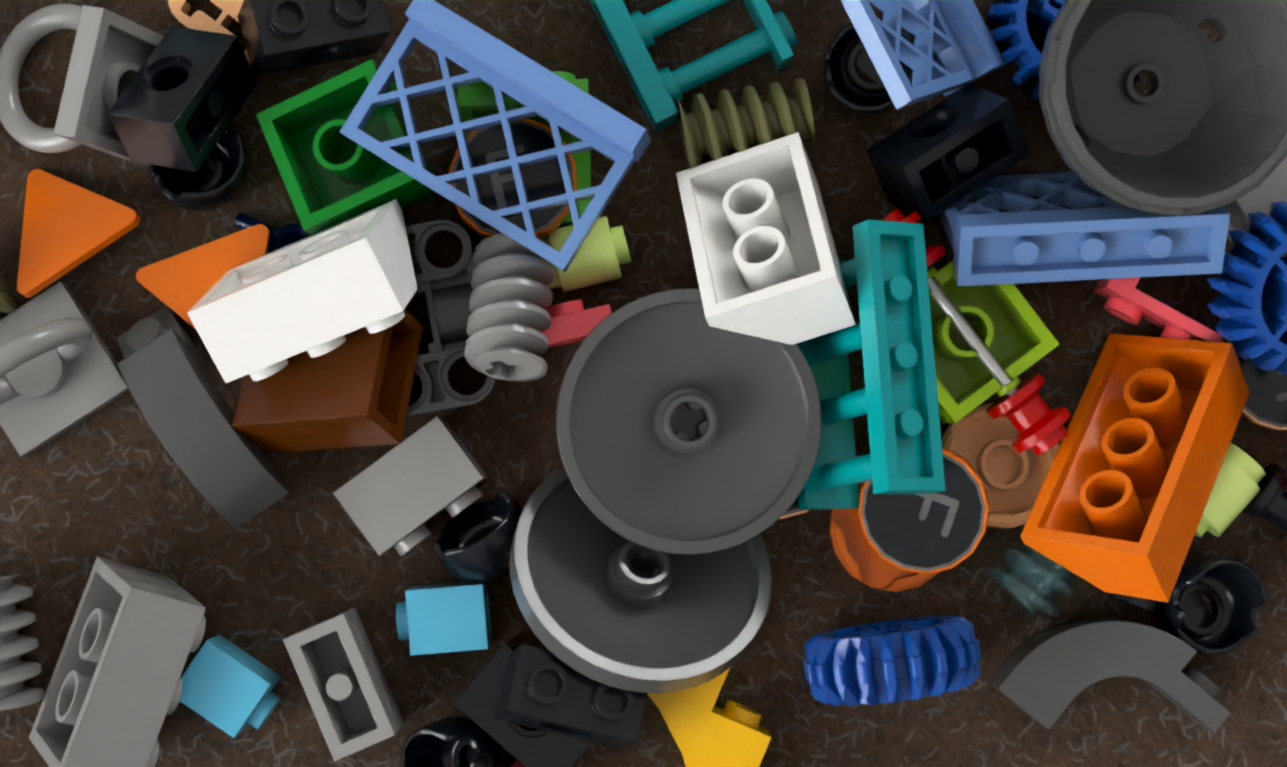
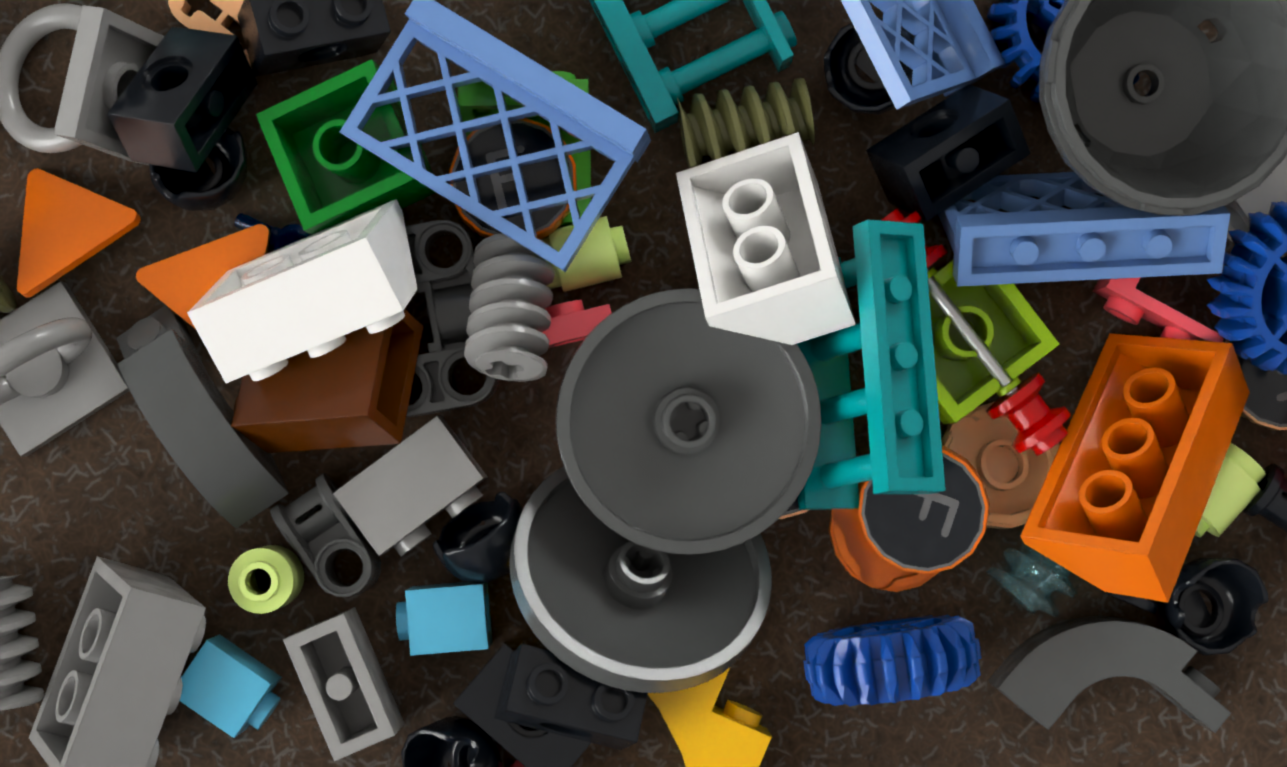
(285, 575): none -> yellowish green brick
(325, 537): none -> dark grey piece

